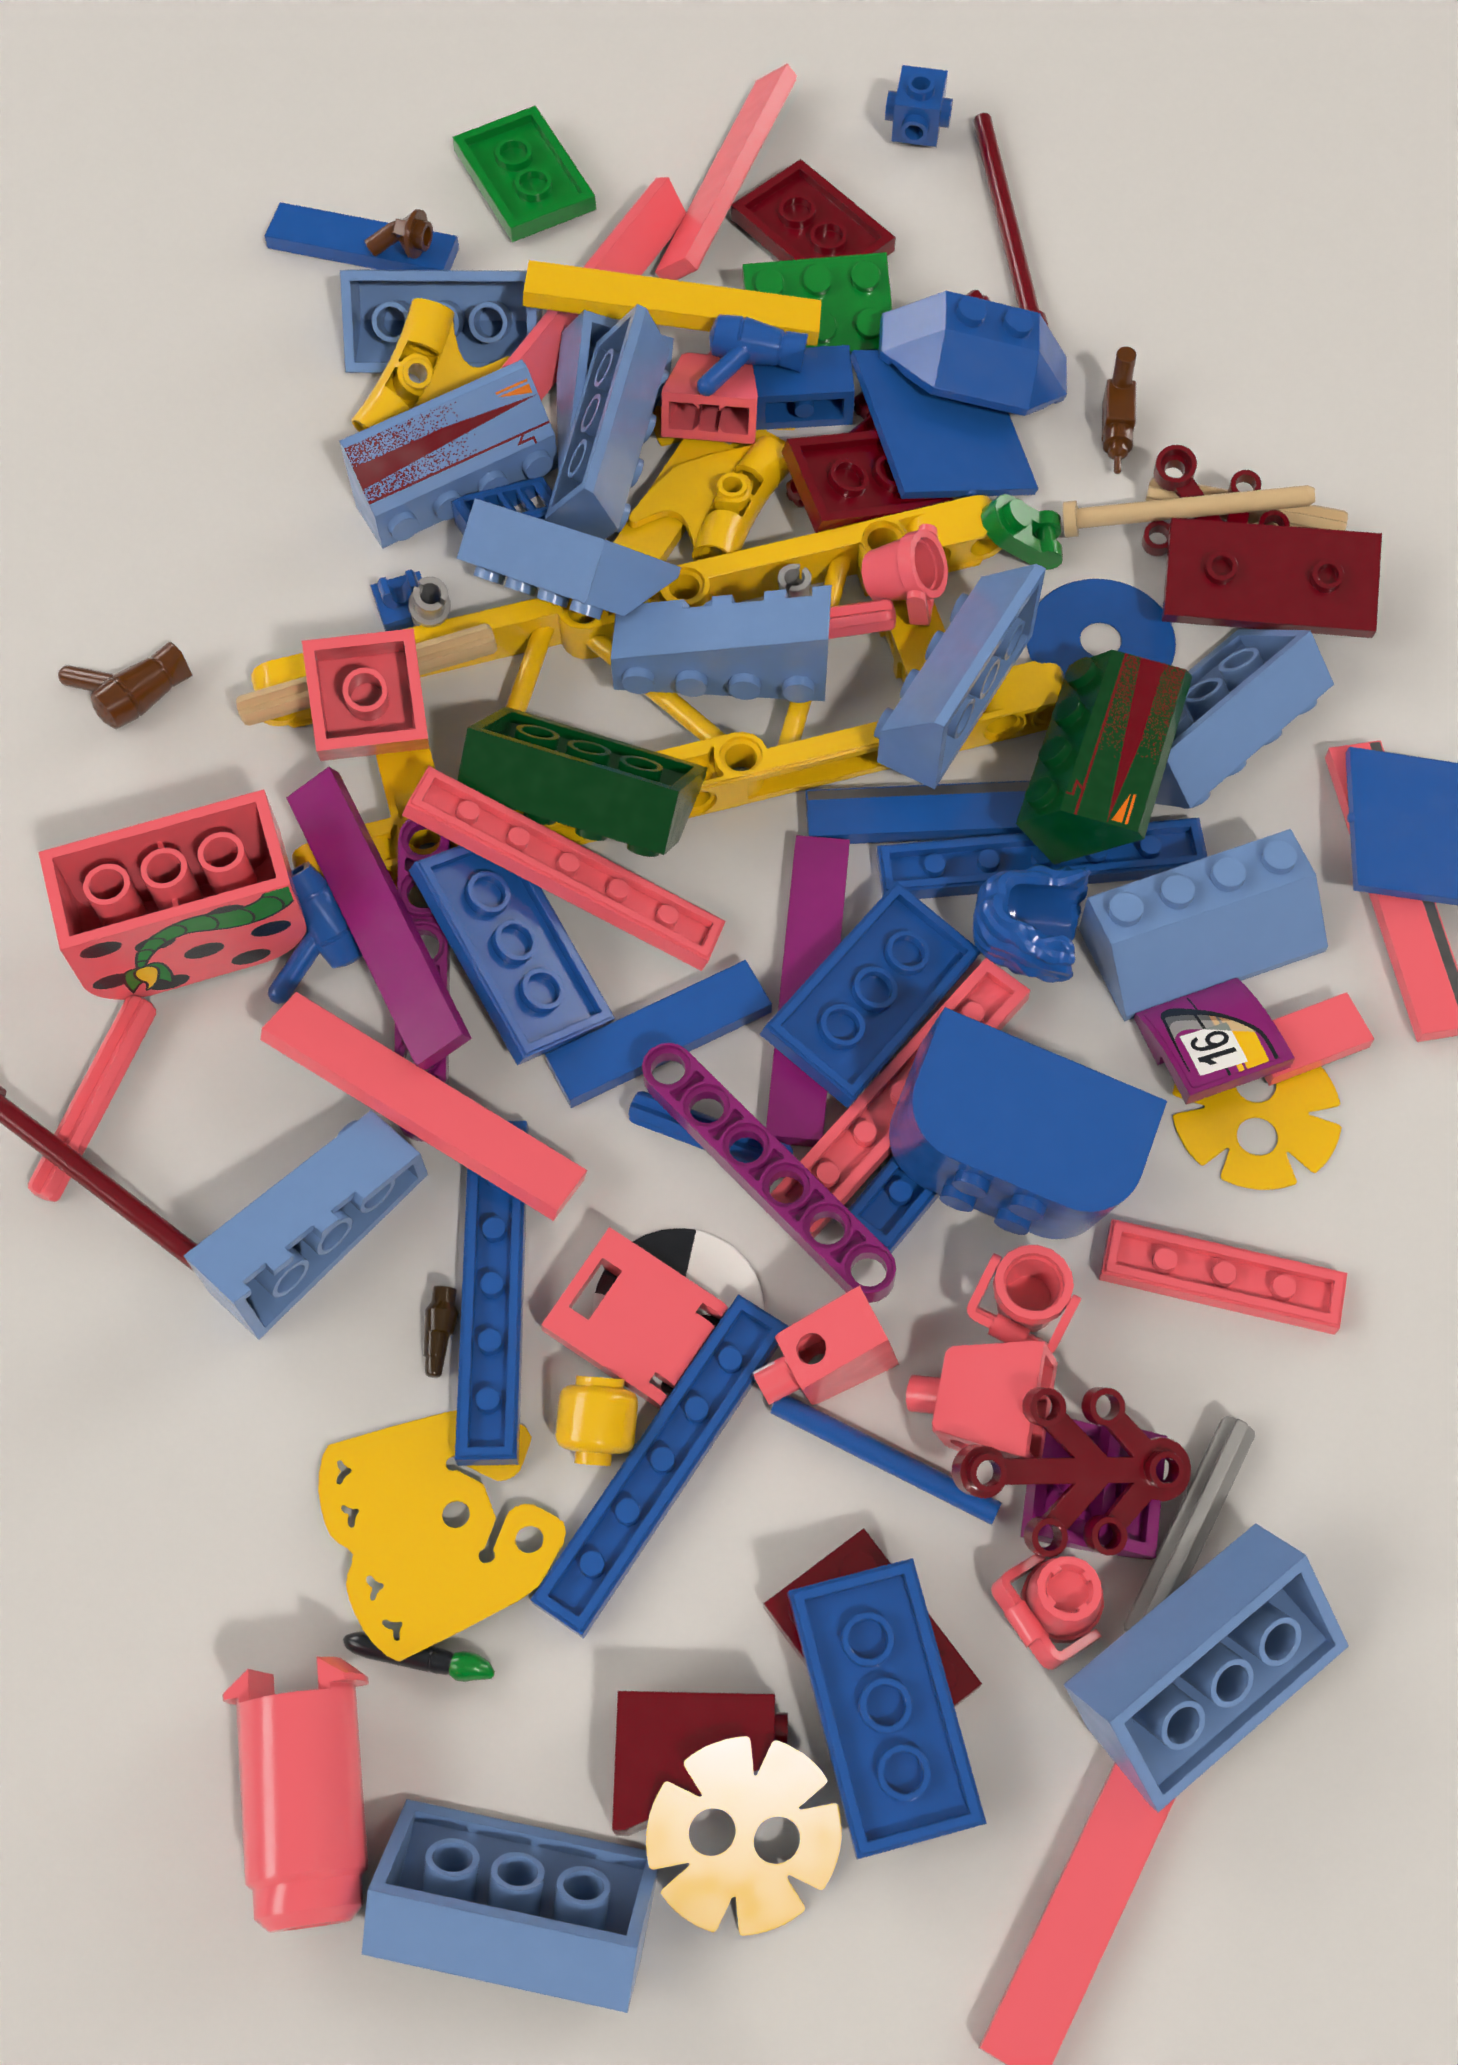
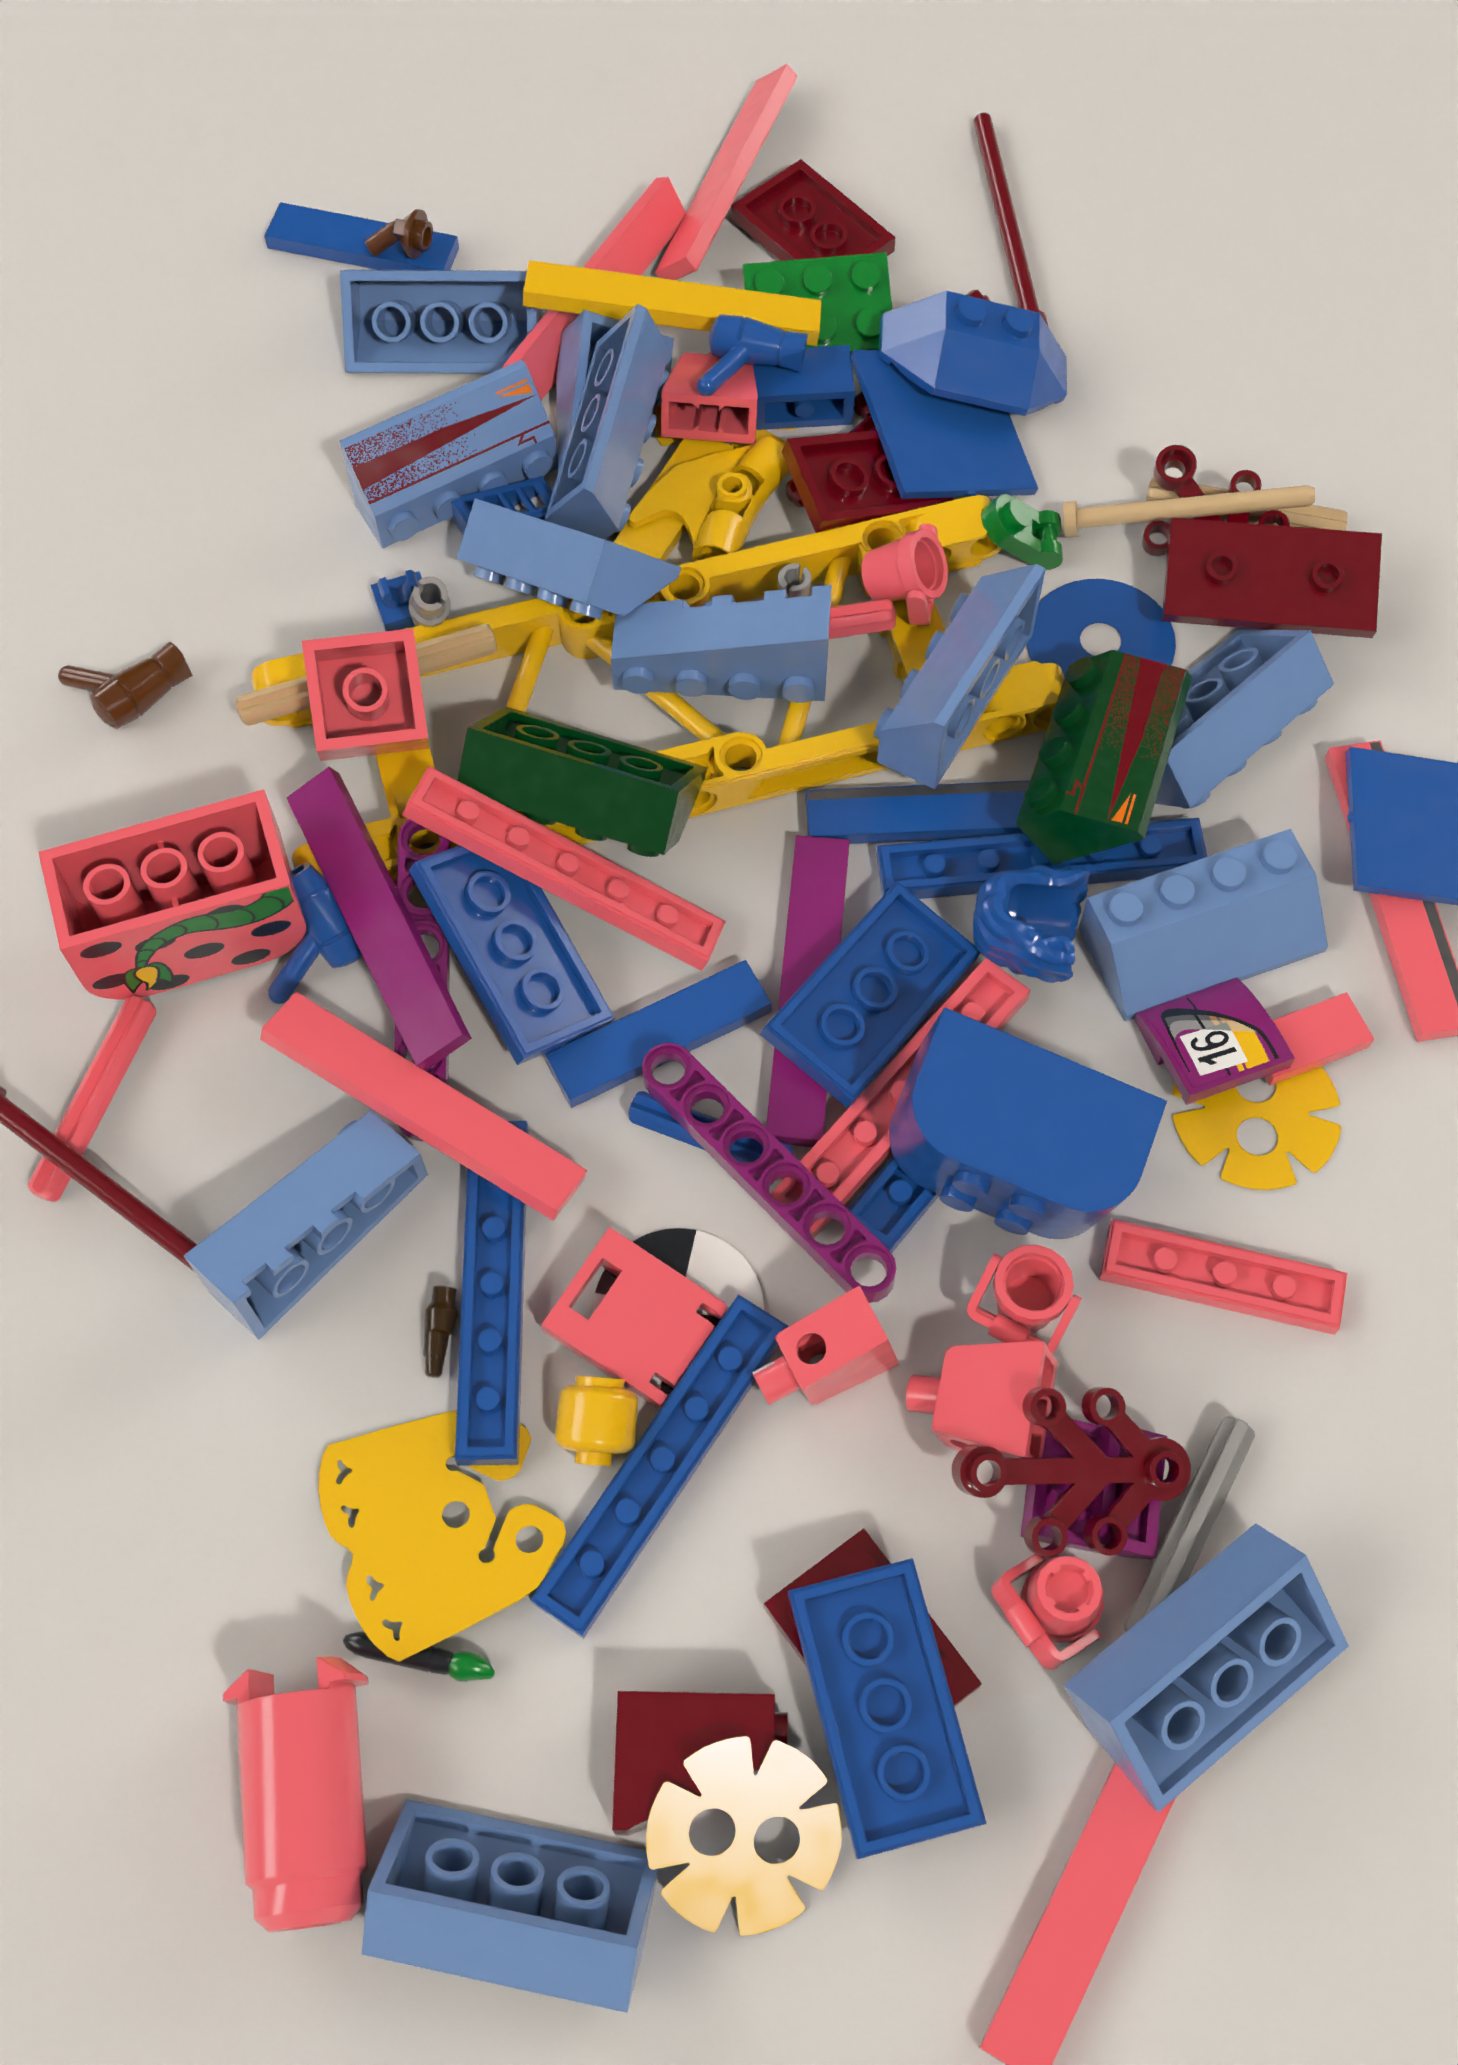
(428, 352): yellow pin -> none
(524, 173): green plate -> none
(883, 1457): blue bar -> none
(919, 106): blue brick -> none
(1119, 408): reddish brown piece -> none

